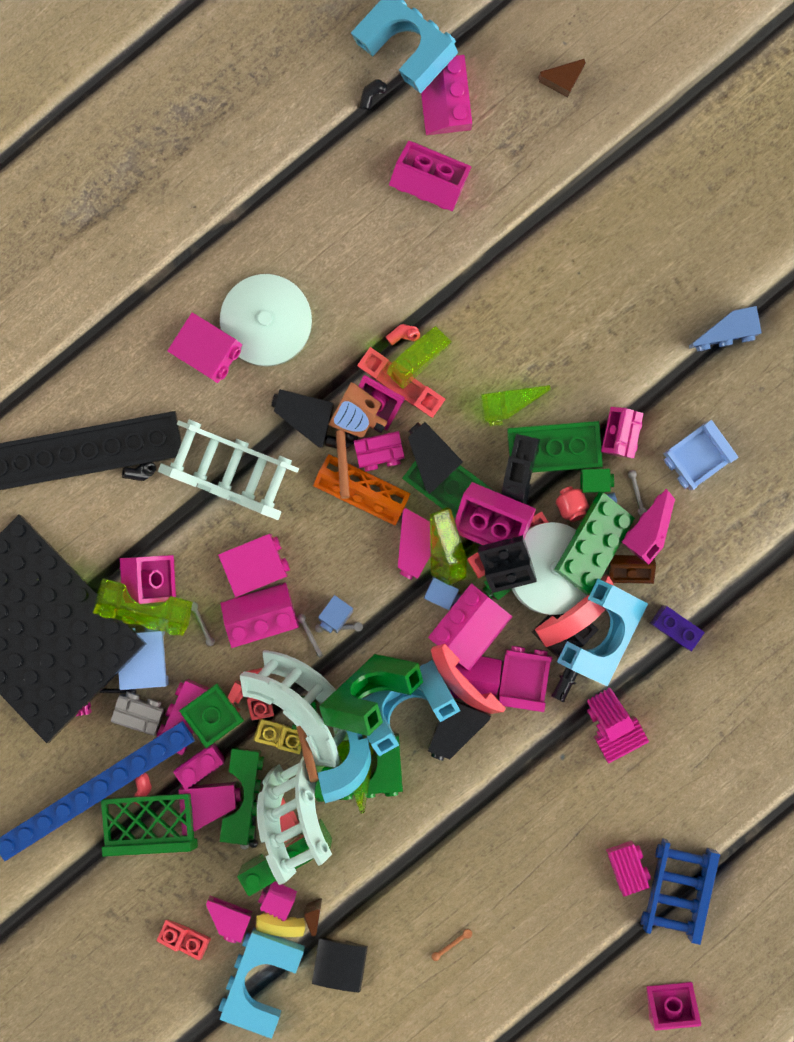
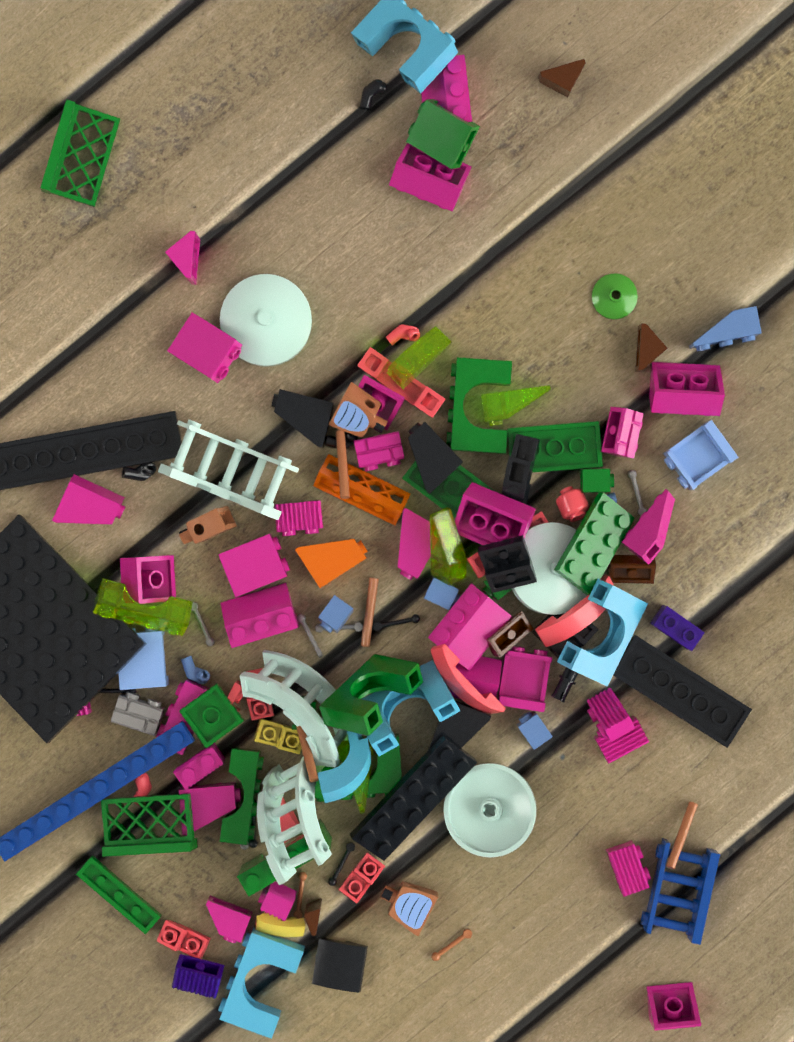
(60, 147): none -> green fence
(88, 504): none -> dark pink slope
(119, 894): none -> green plate
(186, 255): none -> dark pink slope
(194, 673): none -> medium blue arm
(197, 976): none -> dark purple brick
(214, 523): none -> nougat torso
(298, 912): none -> nougat hinge
(299, 516): none -> dark pink brick
(331, 559): none -> orange slope
(350, 847): none -> black hinge
(361, 877): none -> coral slope
(369, 612): none -> nougat bar
(377, 626): none -> black hinge
(410, 905): none -> torso
(413, 798): none -> black plate
(442, 134): none -> green panel
(469, 374): none -> green arch
(490, 810): none -> light aqua dish
(509, 634): none -> reddish brown slope
(533, 729): none -> medium blue brick
(606, 304): none -> bright green dish
(648, 347): none -> reddish brown slope
(681, 691): none -> black plate
(681, 836): none -> nougat bar
(686, 389): none -> dark pink slope

